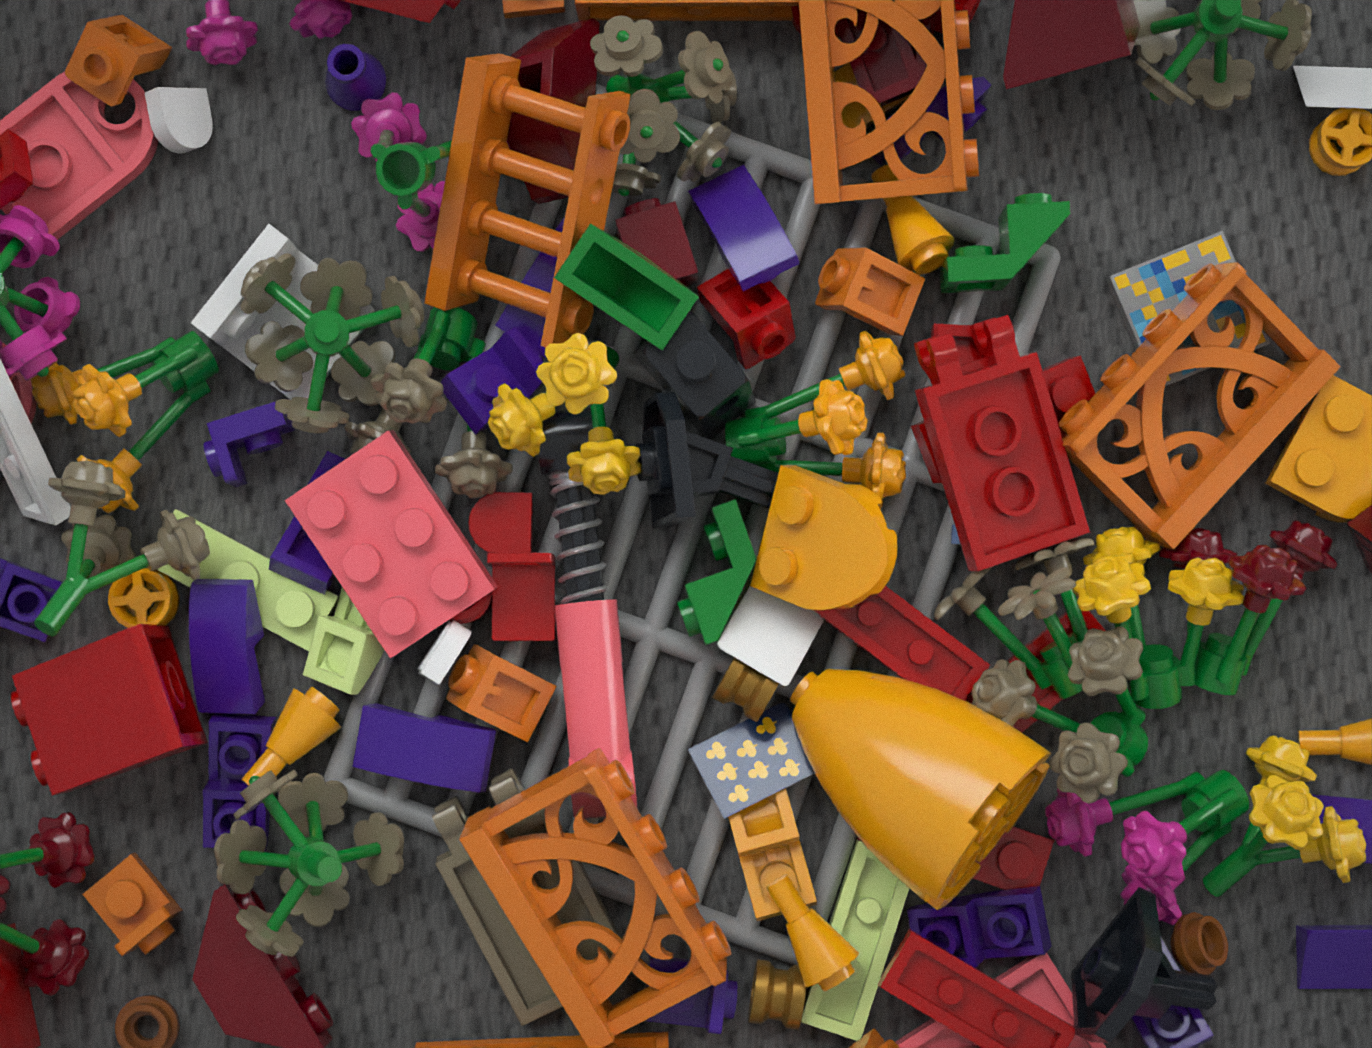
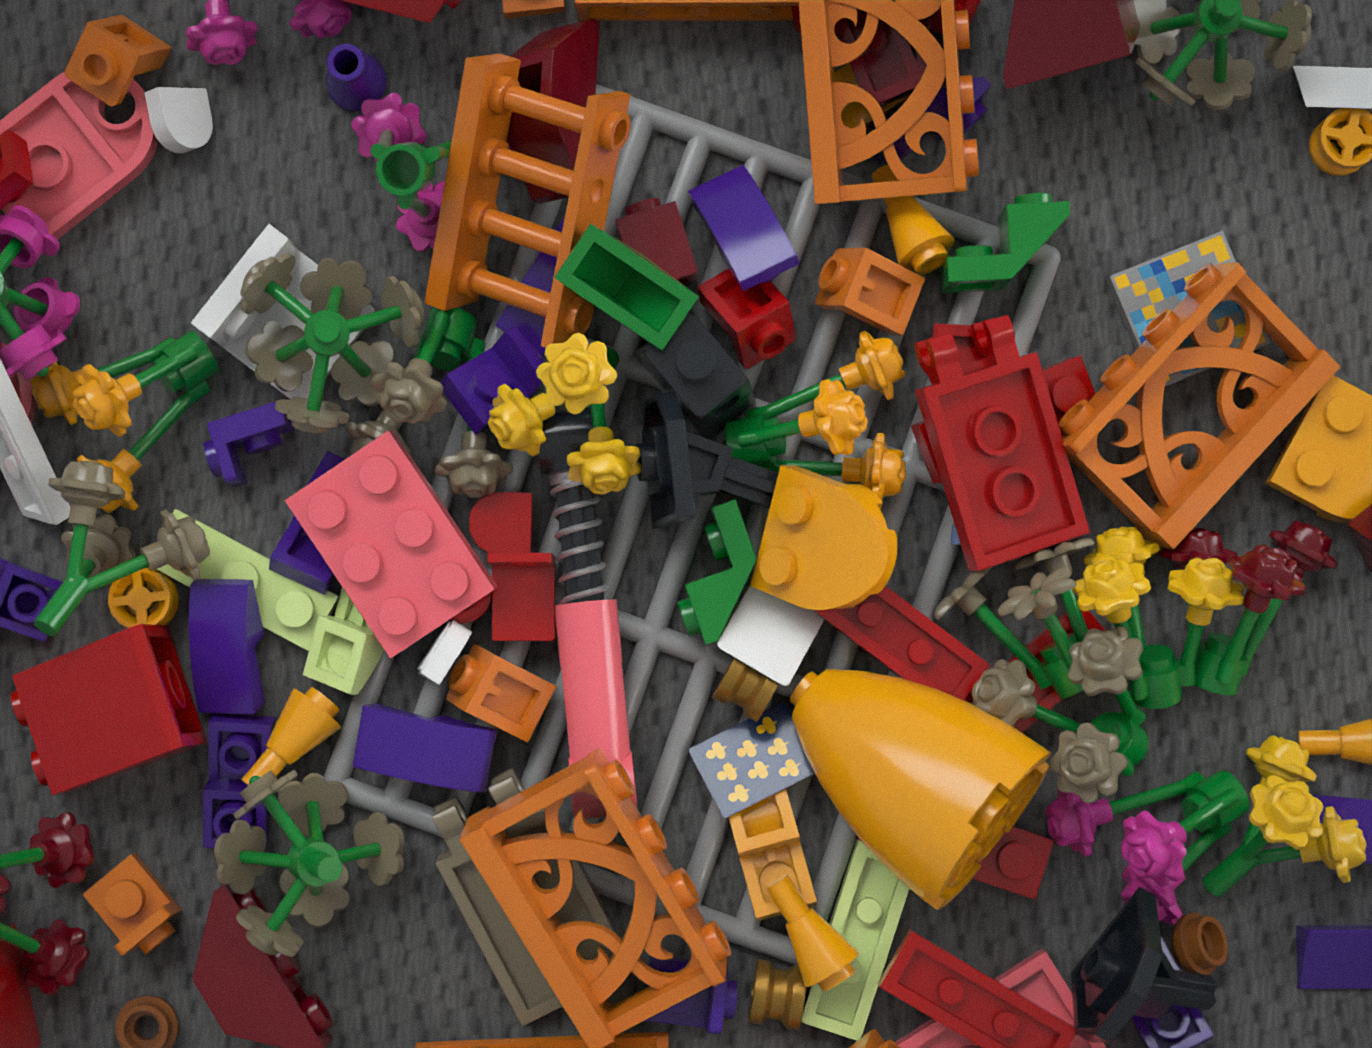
(652, 117): dark tan plant -> none
(986, 925): dark purple slope -> none

